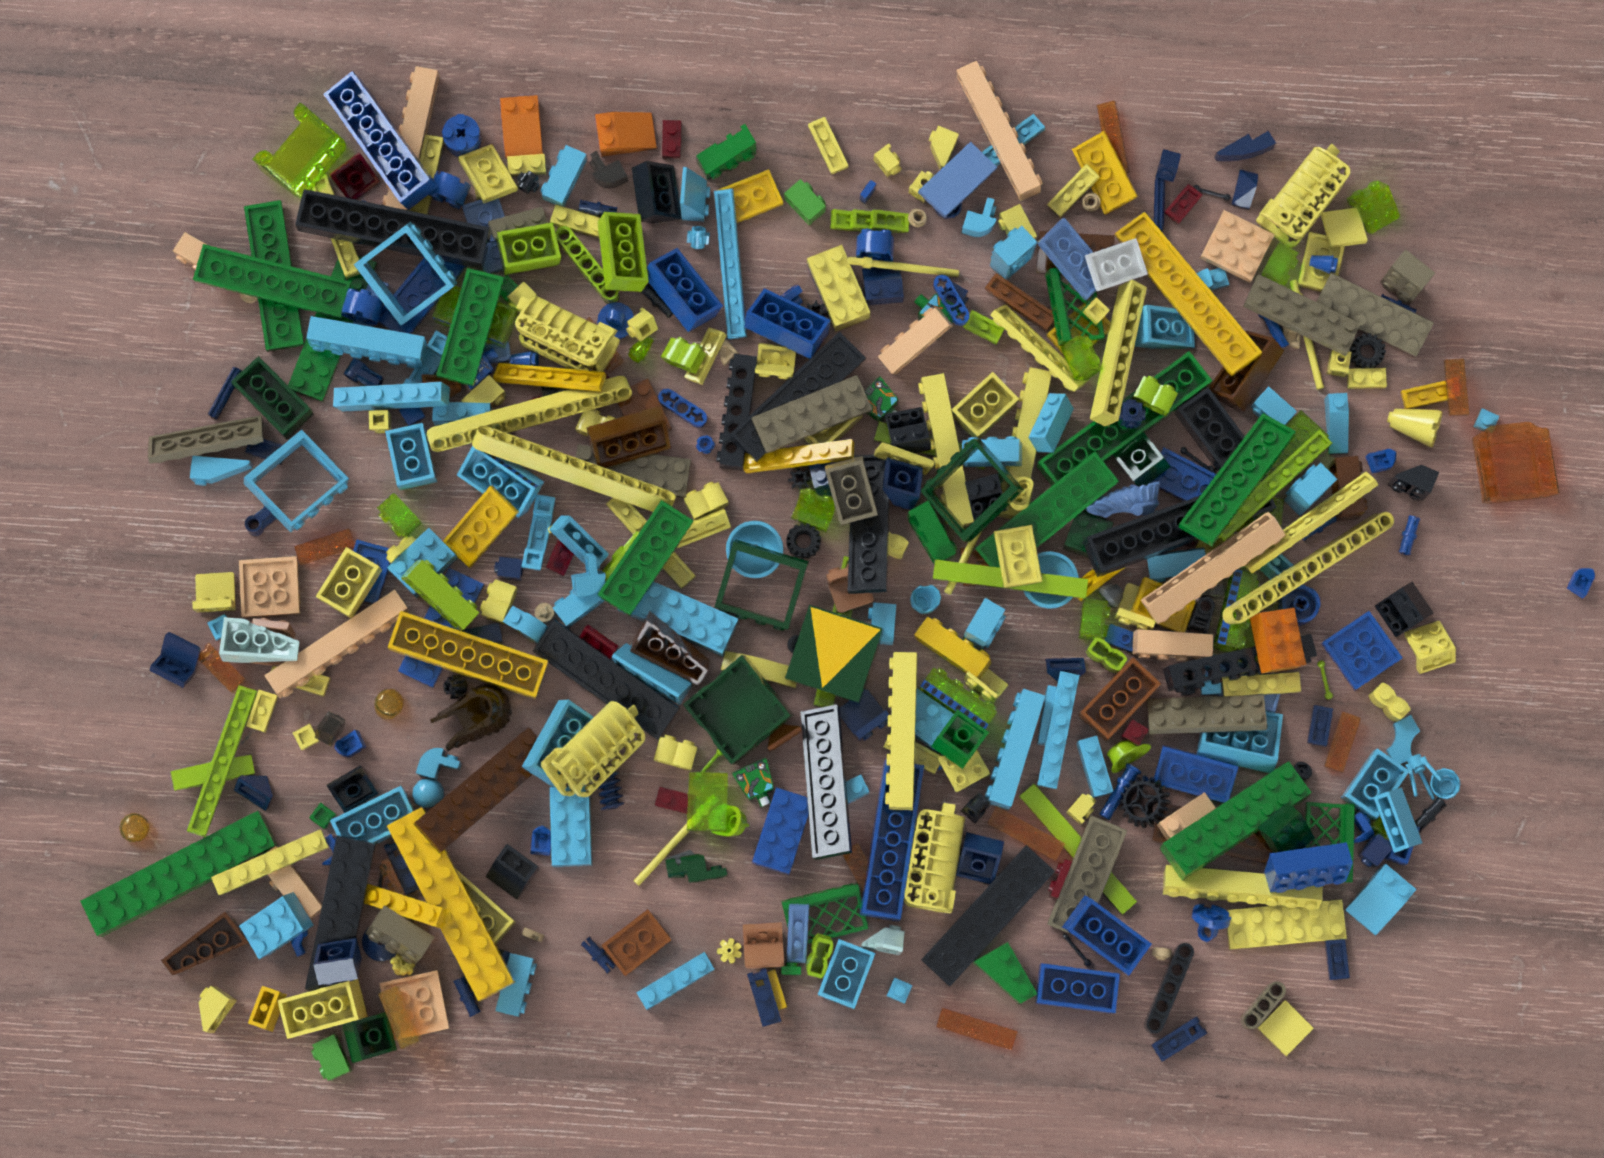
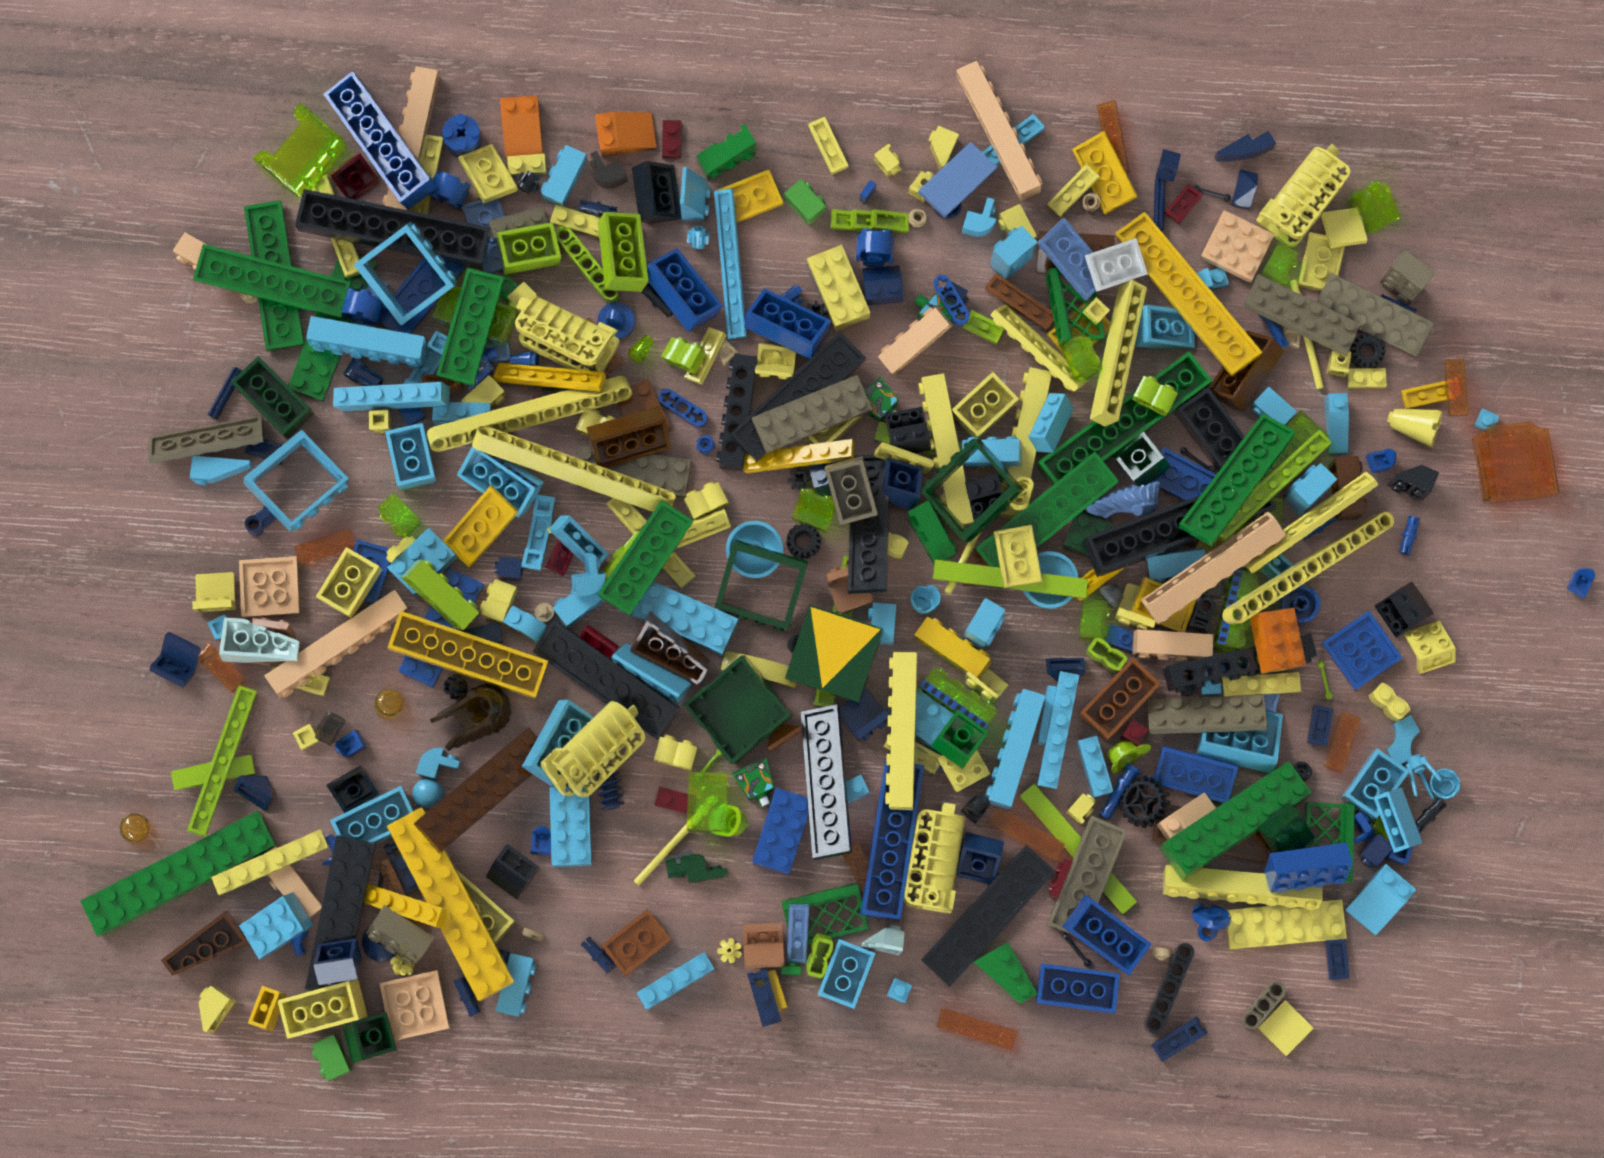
(262, 711): light yellow plate -> none
(322, 816): green tile -> none
(400, 1017): clear yellow brick -> none
(641, 325): light yellow brick -> none
(868, 262): light yellow bar -> none
(1129, 420): dark blue brick -> none
(1324, 263): blue cone -> none

